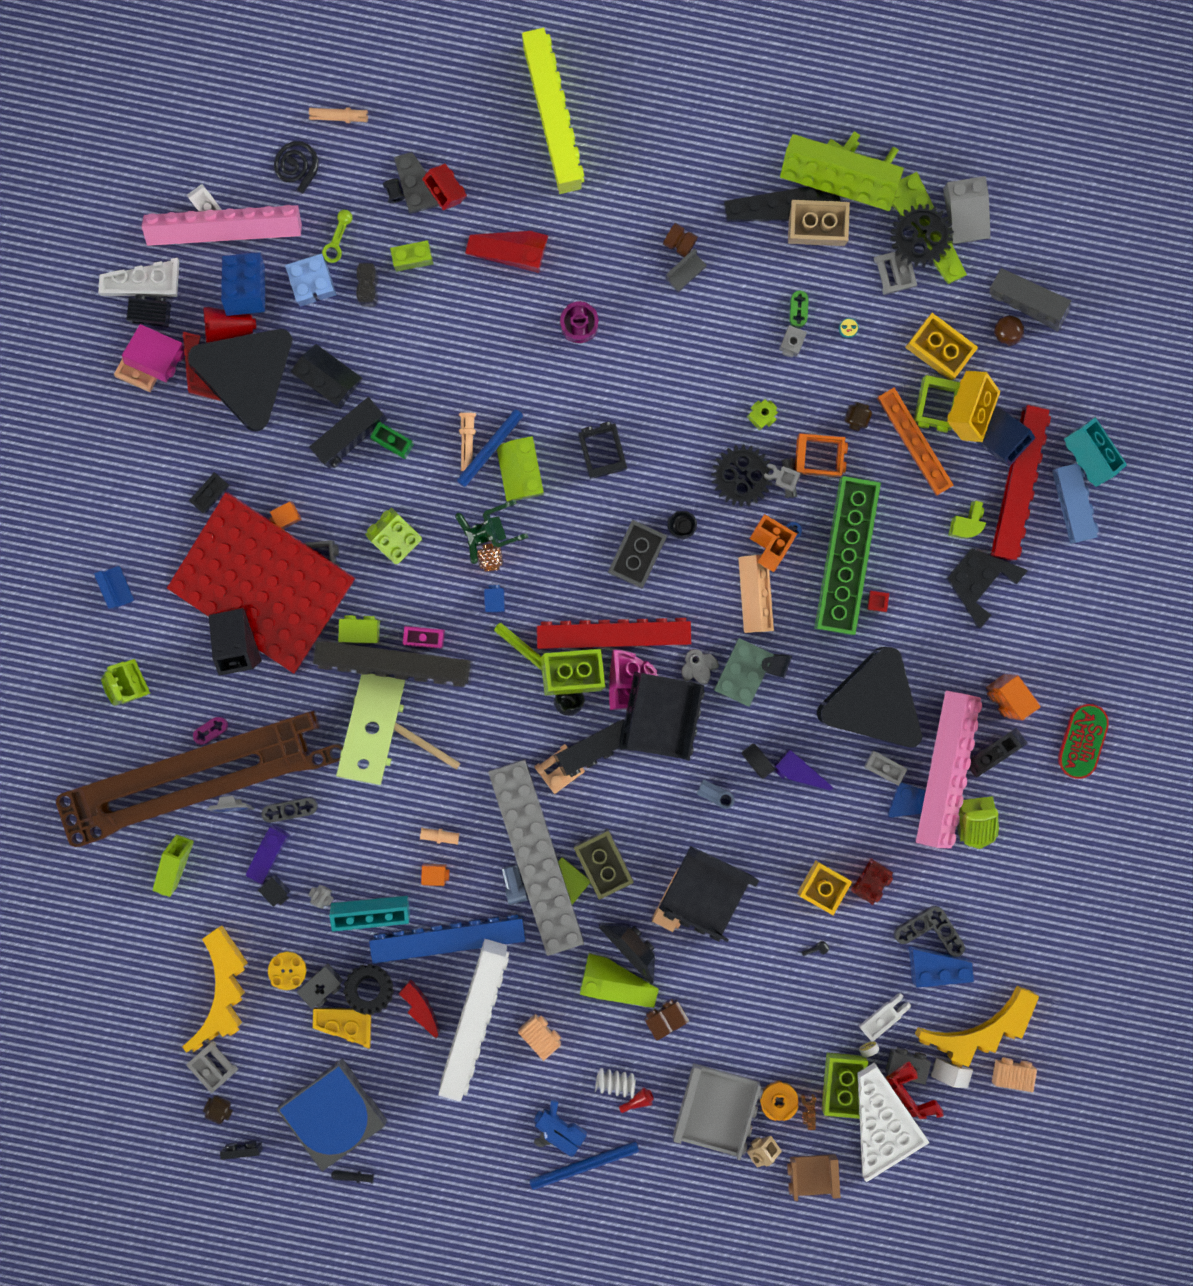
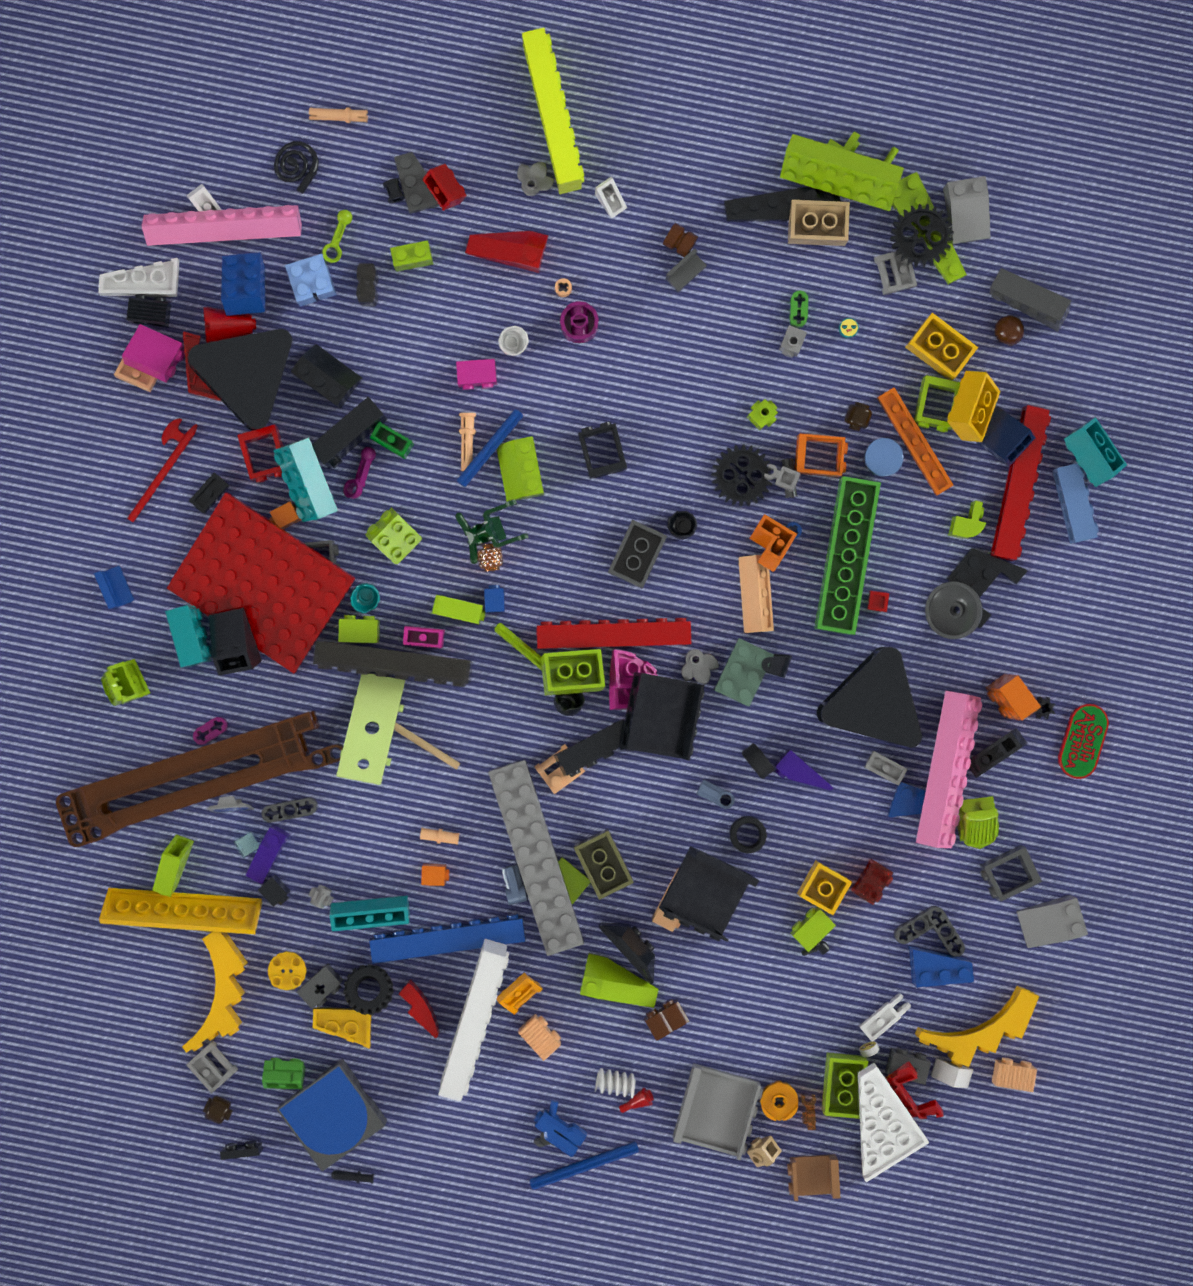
(171, 432): none -> red piece
(181, 911): none -> yellow plate
(189, 636): none -> teal brick
(246, 844): none -> clear light blue tile
(255, 435): none -> red window
(283, 1074): none -> bright green brick
(305, 480): none -> brick
(364, 597): none -> teal hair
(367, 456): none -> magenta piece
(458, 609): none -> lime slope
(476, 373): none -> dark pink brick
(513, 340): none -> white hair
(518, 993): none -> light orange plate
(536, 176): none -> light grey plate
(563, 281): none -> light nougat bush
(610, 197): none -> white slope
(762, 834): none -> black tyre
(812, 928): none -> lime brick
(883, 457): none -> medium blue tile
(941, 610): none -> dark grey dish
(1027, 864): none -> dark grey window
(1049, 708): none -> black gear
(1052, 922): none -> light grey slope

